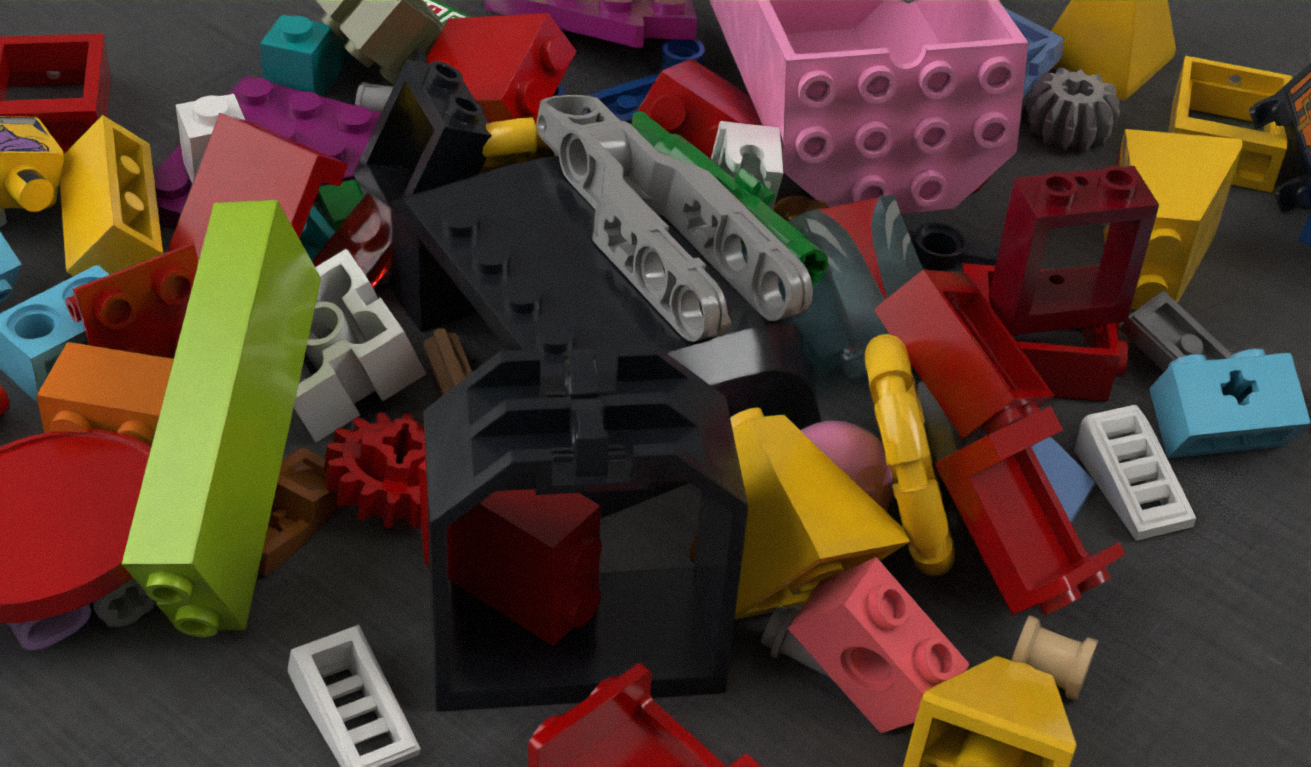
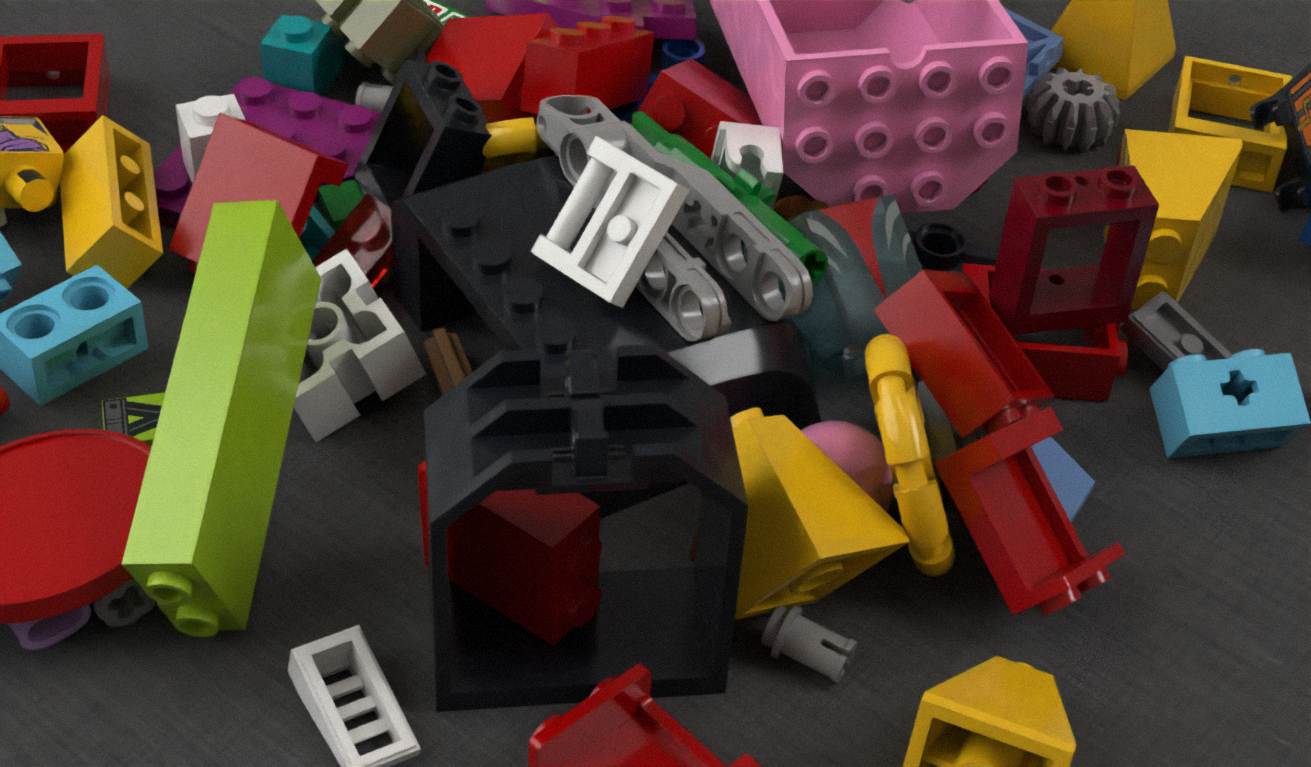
(104, 391): orange brick -> none
(138, 306): red hinge -> none
(298, 508): dark orange slope -> none
(378, 468): red gear -> none
(593, 60): none -> red brick
(622, 229): none -> white plate
(875, 643): coral brick -> none
(1055, 655): tan bush -> none
(1124, 435): white slope -> none

